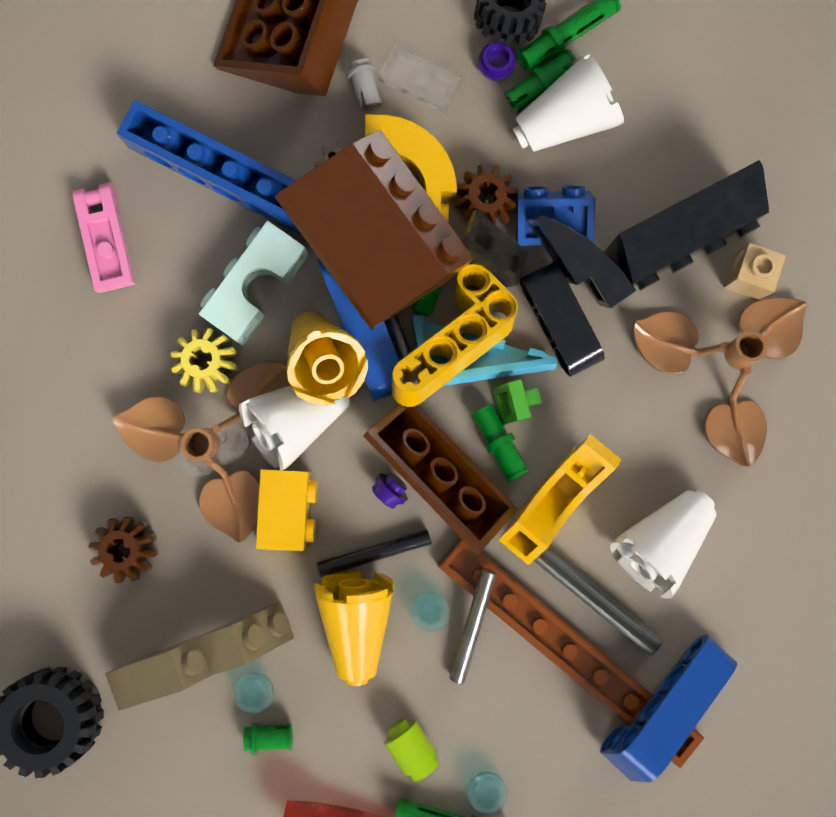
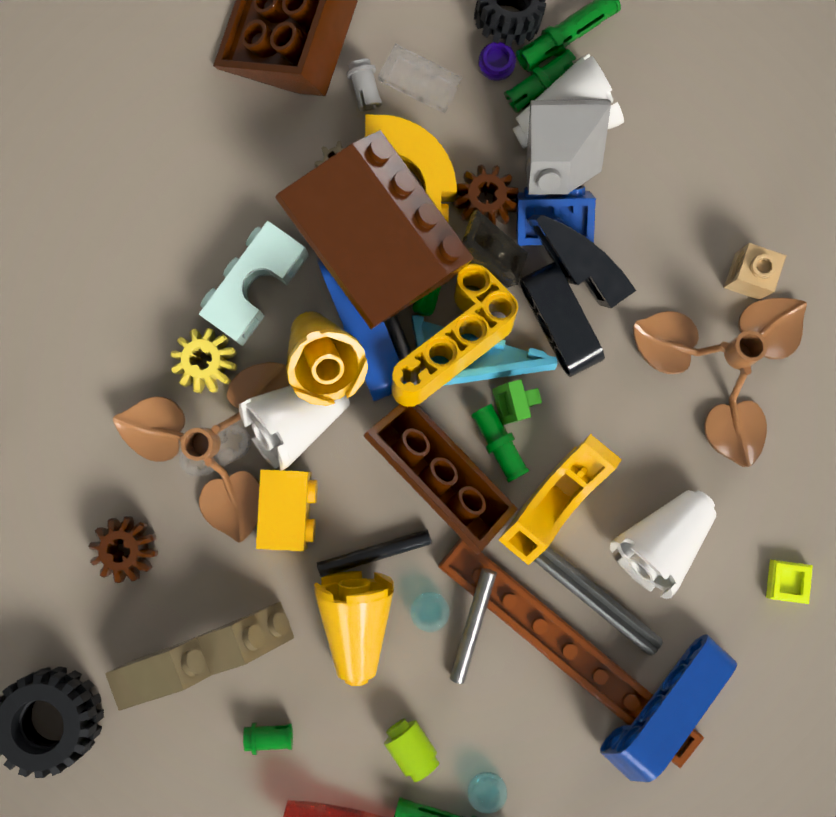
(103, 238): bright pink plate -> none
(206, 162): blue brick -> none
(254, 692): clear light blue plate -> none
(390, 490): dark purple plate -> none
(565, 144): none -> light grey slope
(692, 226): black slope -> none
(789, 581): none -> neon yellow tile

